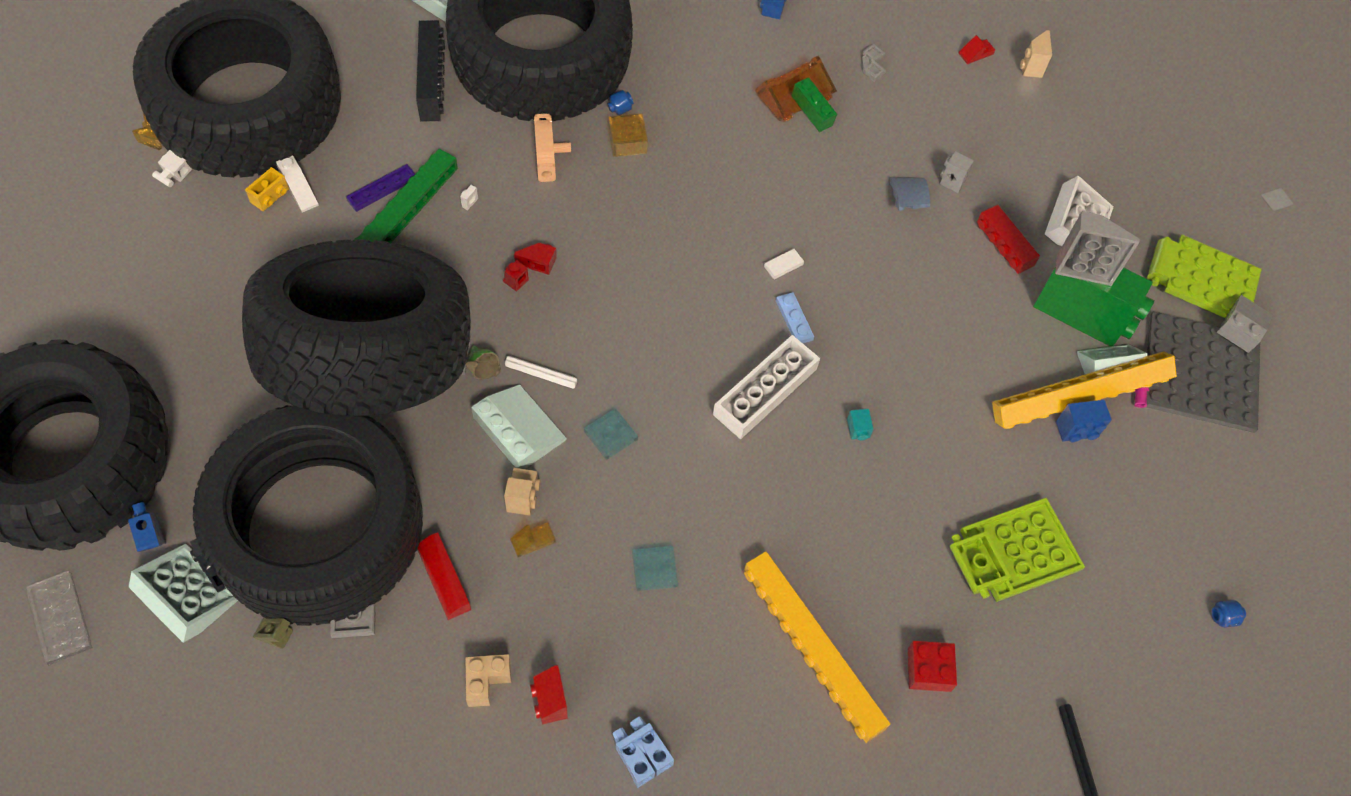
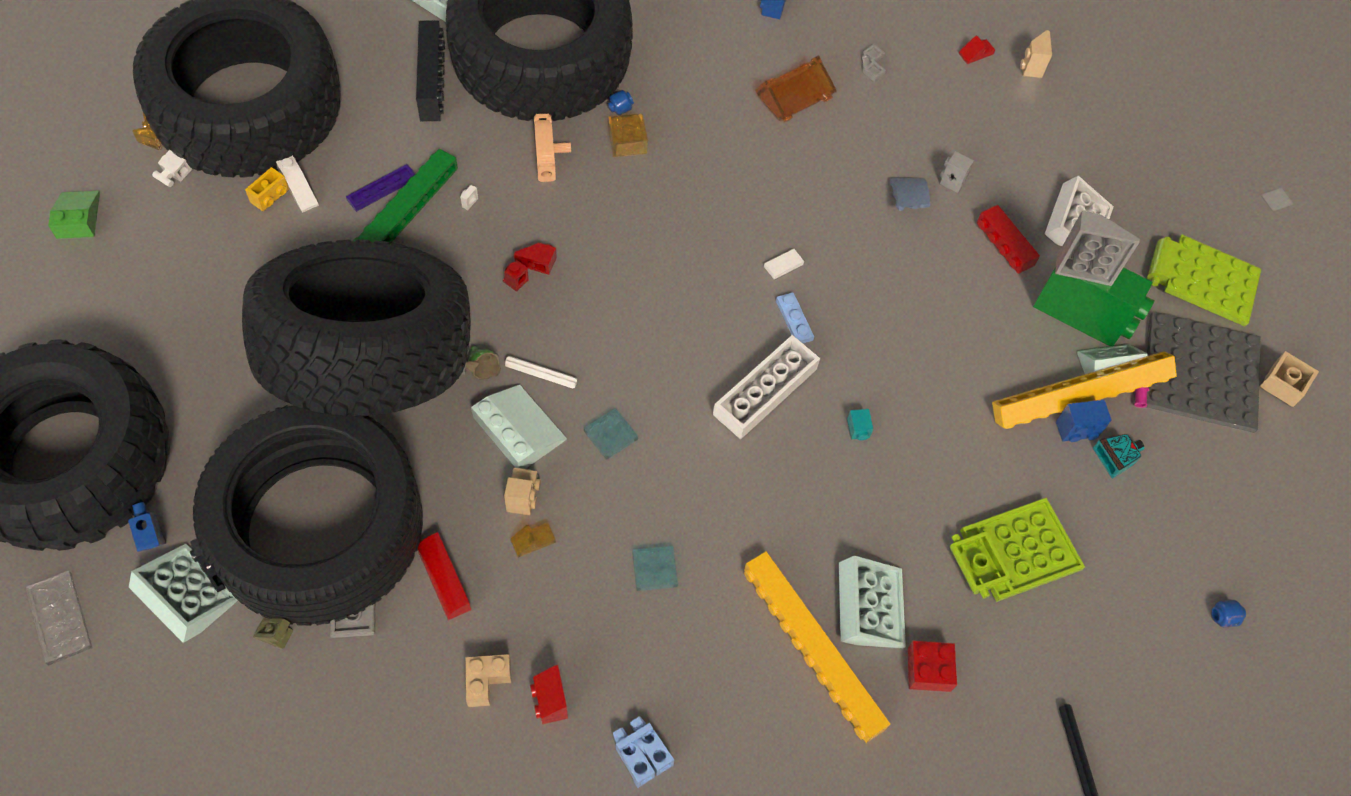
(74, 214): none -> bright green slope
(814, 104): green brick -> none
(871, 603): none -> light aqua slope
(1118, 453): none -> teal torso
(1245, 324): light grey slope -> none
(1289, 379): none -> tan brick

